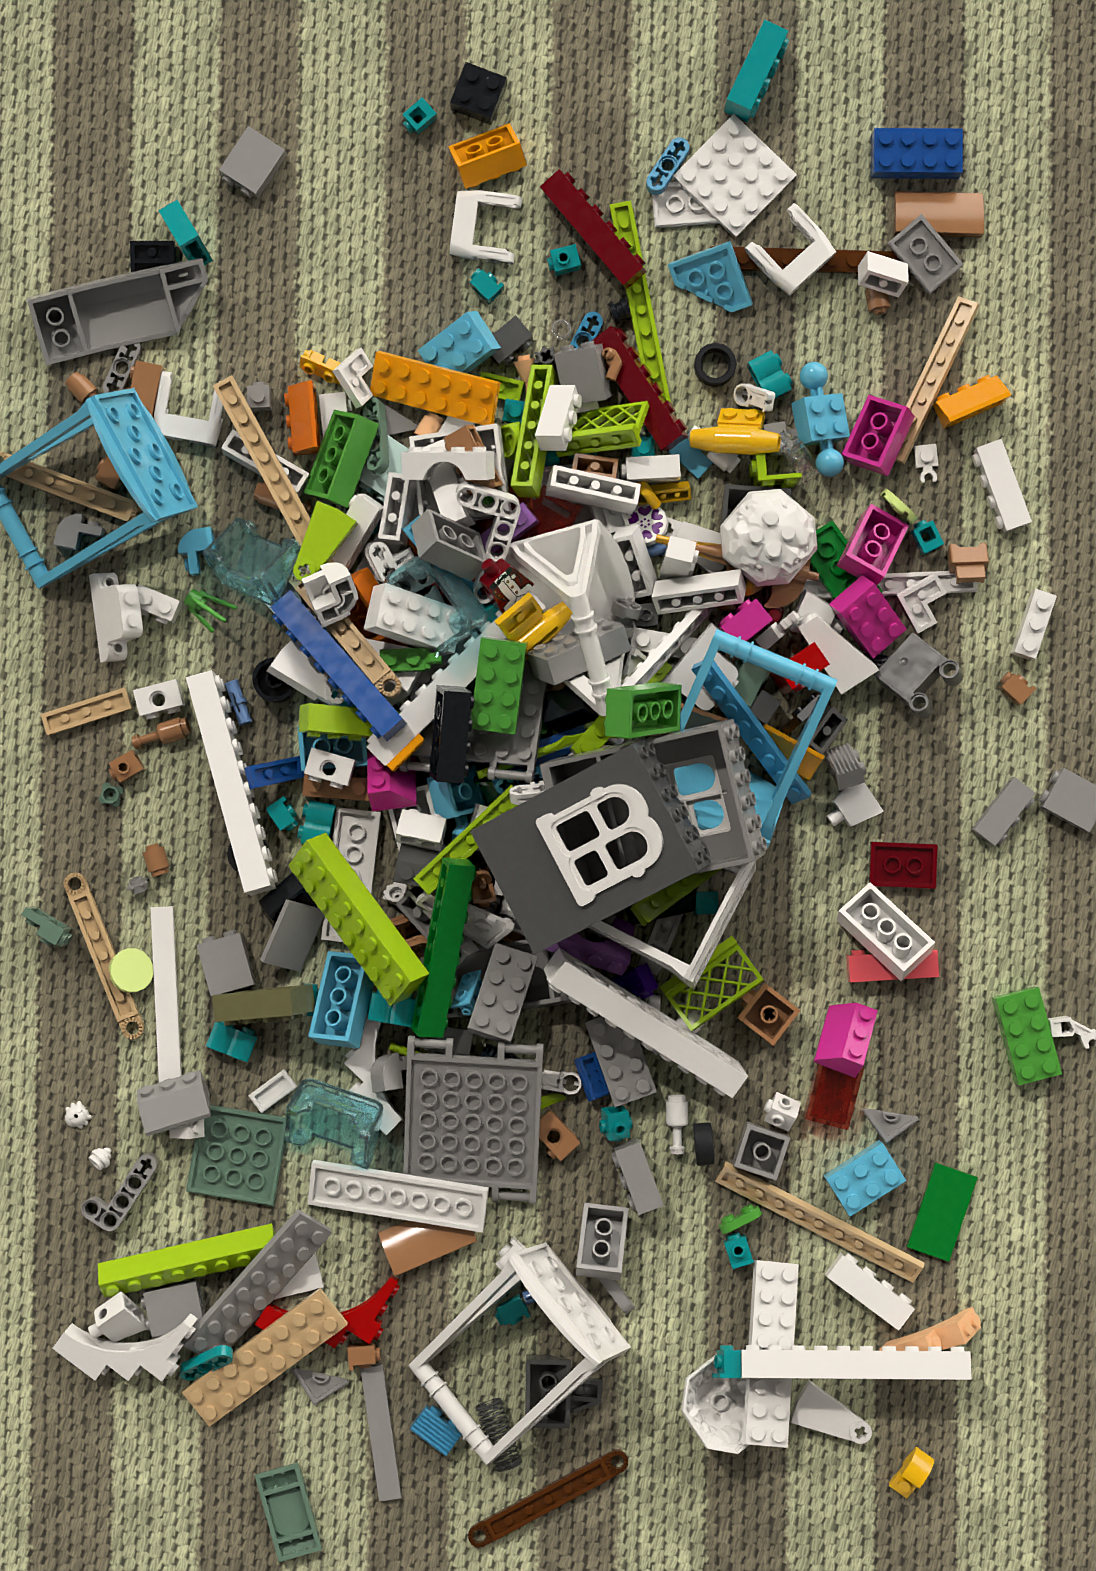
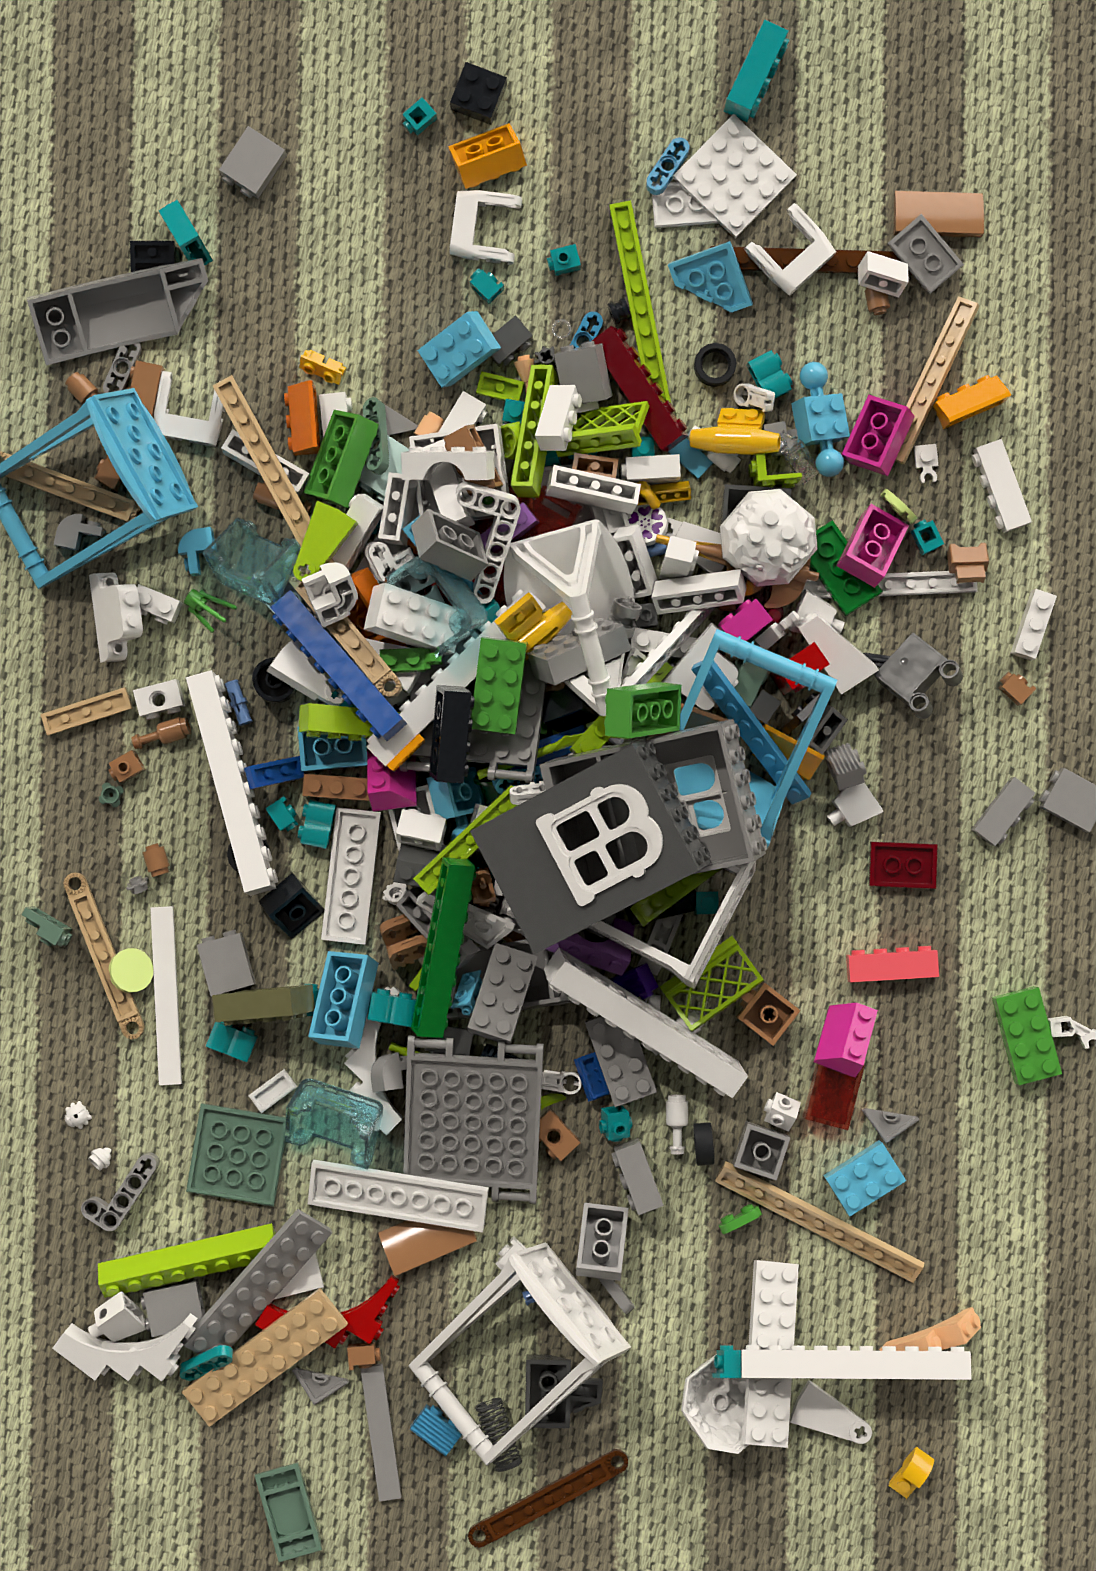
(173, 1102): light grey slope -> none
(188, 1131): white brick -> none
(259, 397): light grey brick -> none
(292, 935): light grey tile -> none
(317, 761): white brick -> none
(350, 377): white plate -> none
(358, 919): lime brick -> none
(434, 388): light orange plate -> none
(503, 584): torso -> none
(512, 1311): teal brick -> none
(593, 229): dark red brick -> none
(613, 361): medium nougat arm -> none
(738, 1260): teal brick -> none
(867, 616): dark pink brick -> none
(869, 1291): white brick -> none
(885, 931): white brick -> none
(916, 600): white plate -> none
(917, 153): blue brick -> none
(941, 1211): green tile -> none

